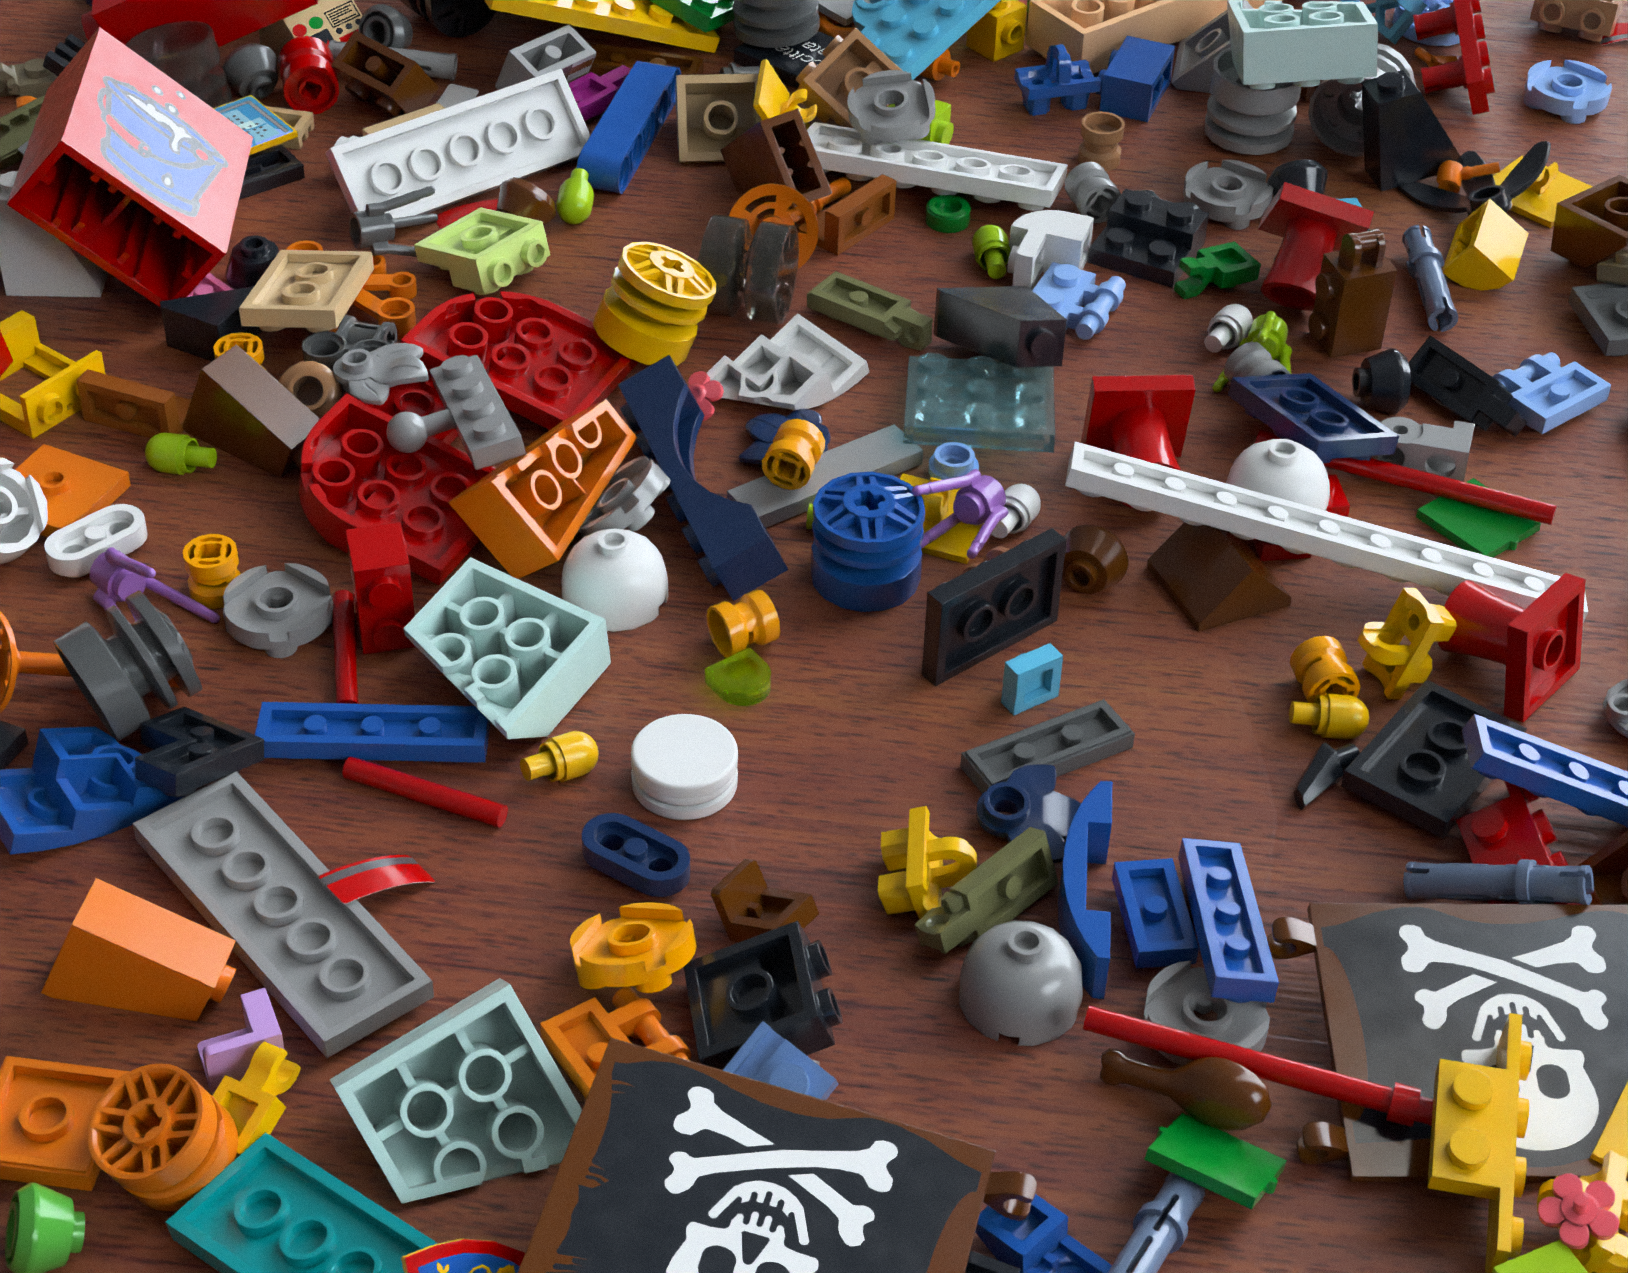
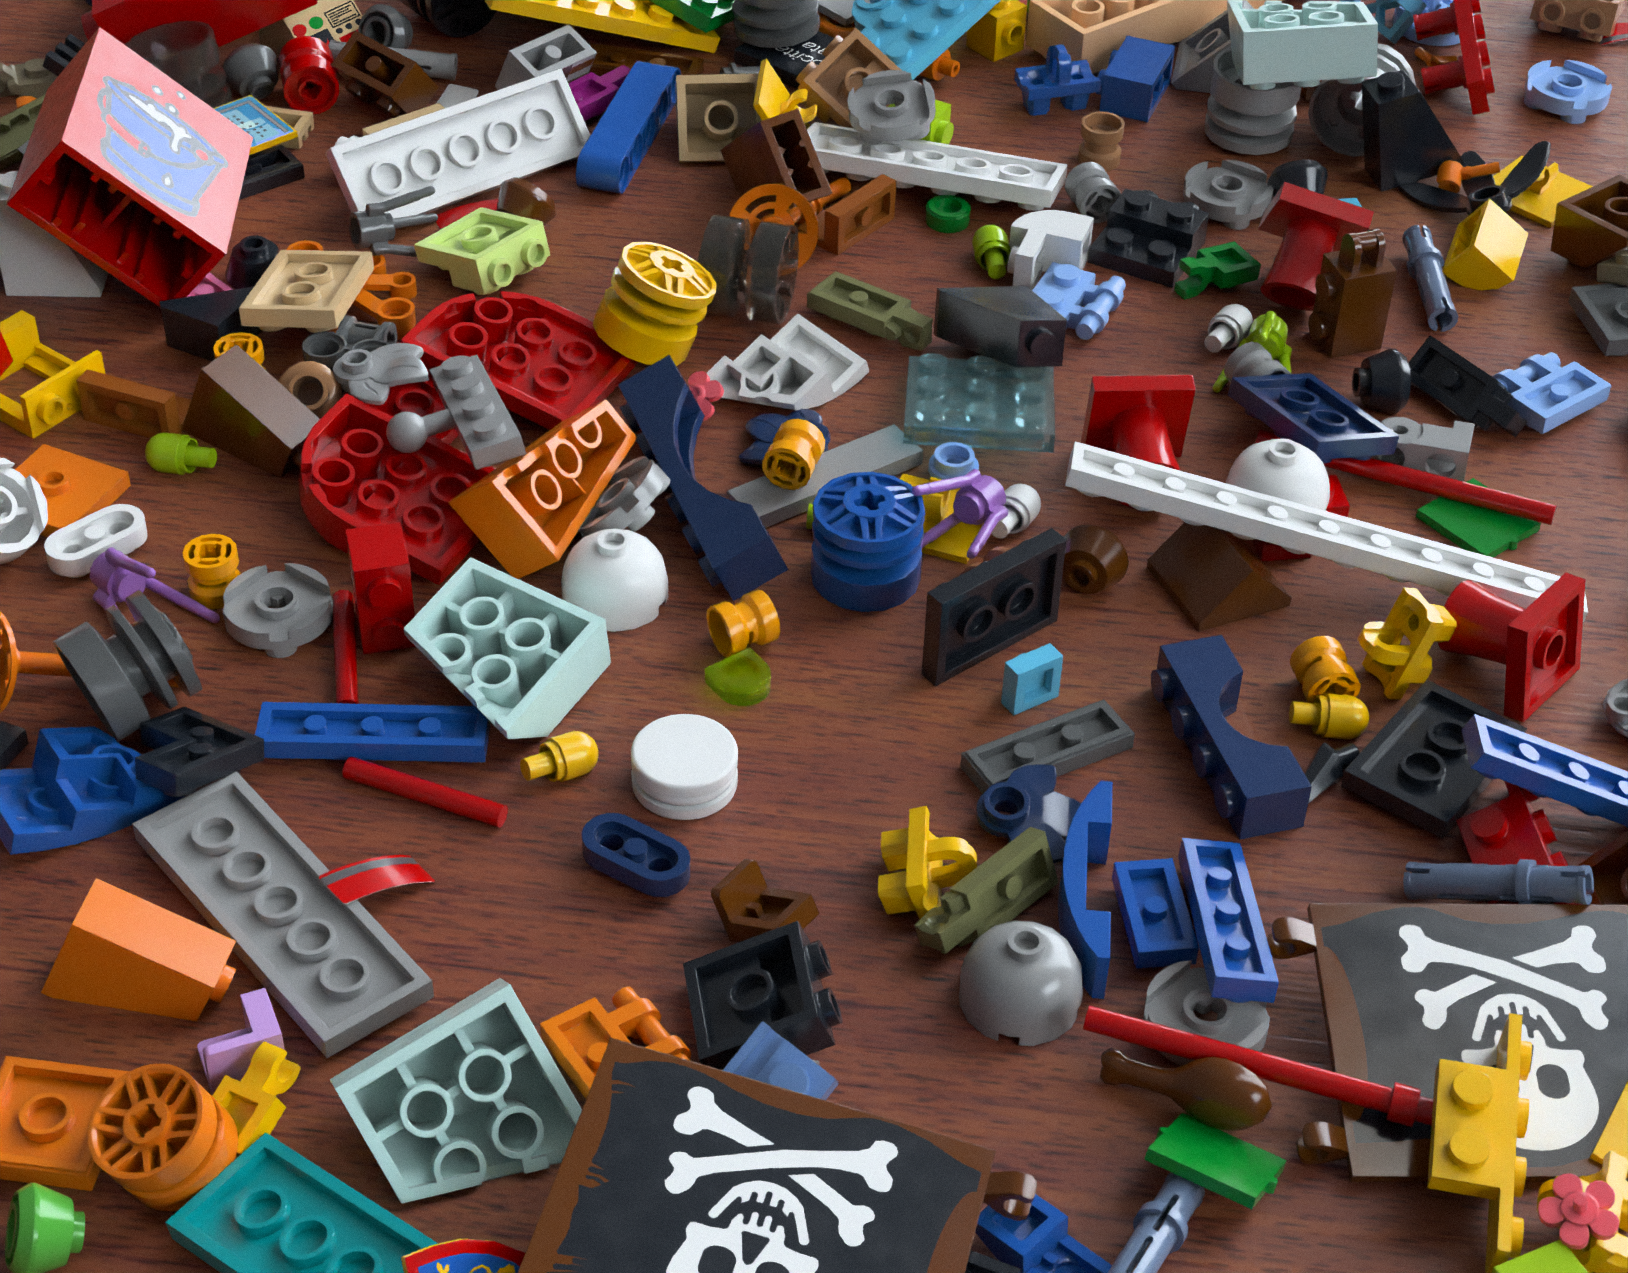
(575, 198): lime cylinder -> none
(634, 949): light orange plate -> none
(1251, 781): none -> dark blue arch

